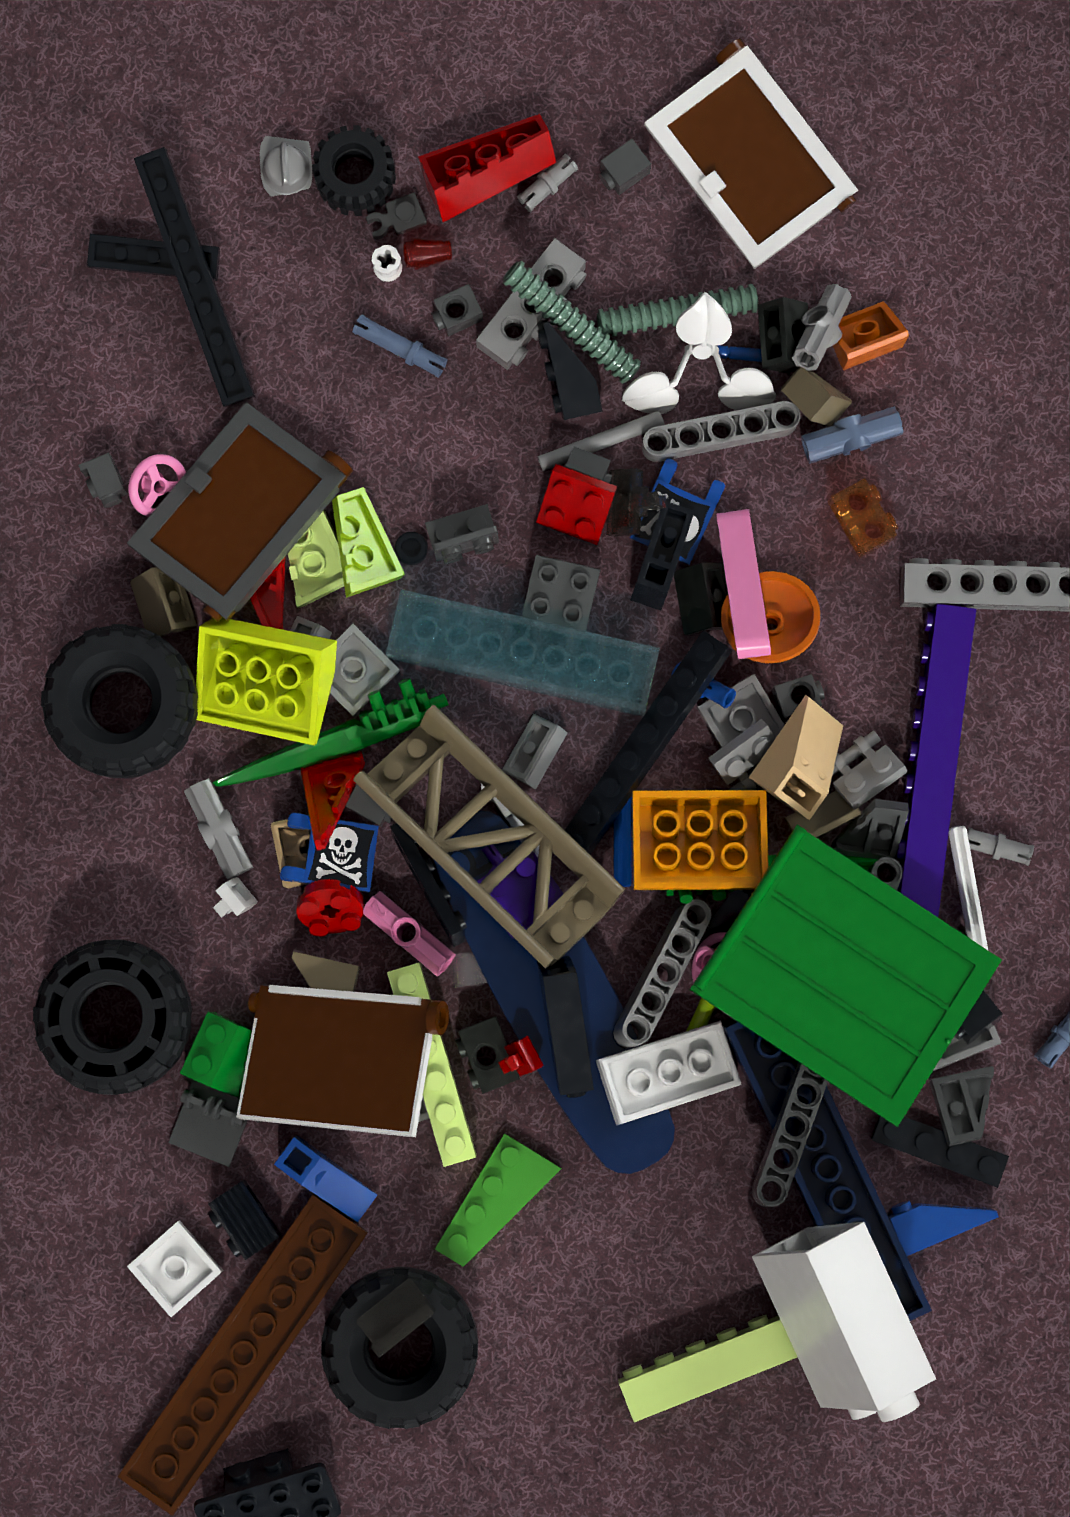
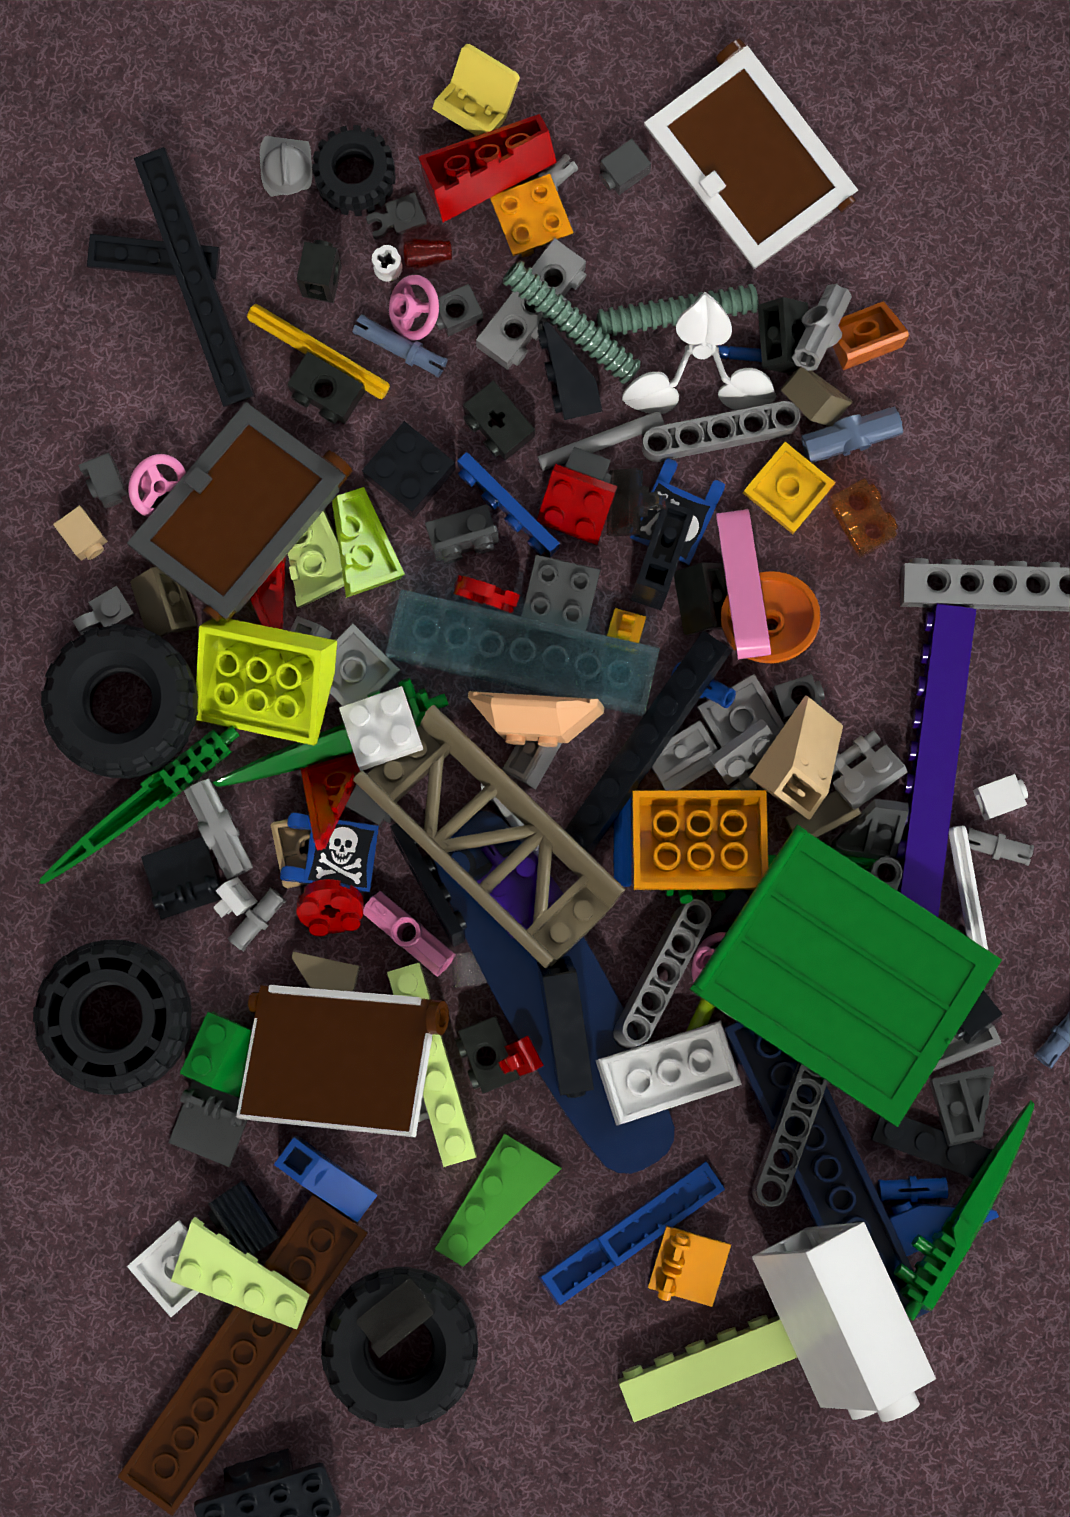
(81, 534): none -> tan brick
(107, 610): none -> light grey plate
(155, 791): none -> green piece
(181, 877): none -> black hinge
(225, 1273): none -> yellowish green wing
(257, 919): none -> light grey pin
(306, 343): none -> yellow axle
(314, 373): none -> pearl dark grey brick
(319, 271): none -> pearl dark grey brick
(381, 728): none -> white plate
(405, 307): none -> bright pink piece
(409, 469): none -> black brick
(411, 548): black tile -> none
(478, 92): none -> light yellow bracket
(485, 593): none -> red plate
(494, 403): none -> pearl dark grey brick
(497, 496): none -> blue plate
(531, 215): none -> light orange hinge
(536, 717): none -> light nougat wedge
(626, 625): none -> light orange tile
(631, 1234): none -> blue slope
(685, 758): none -> light grey plate
(688, 1266): none -> light orange hinge
(789, 487): none -> yellow plate
(935, 1189): none -> blue pin
(960, 1229): none -> green piece
(1001, 796): none -> white brick

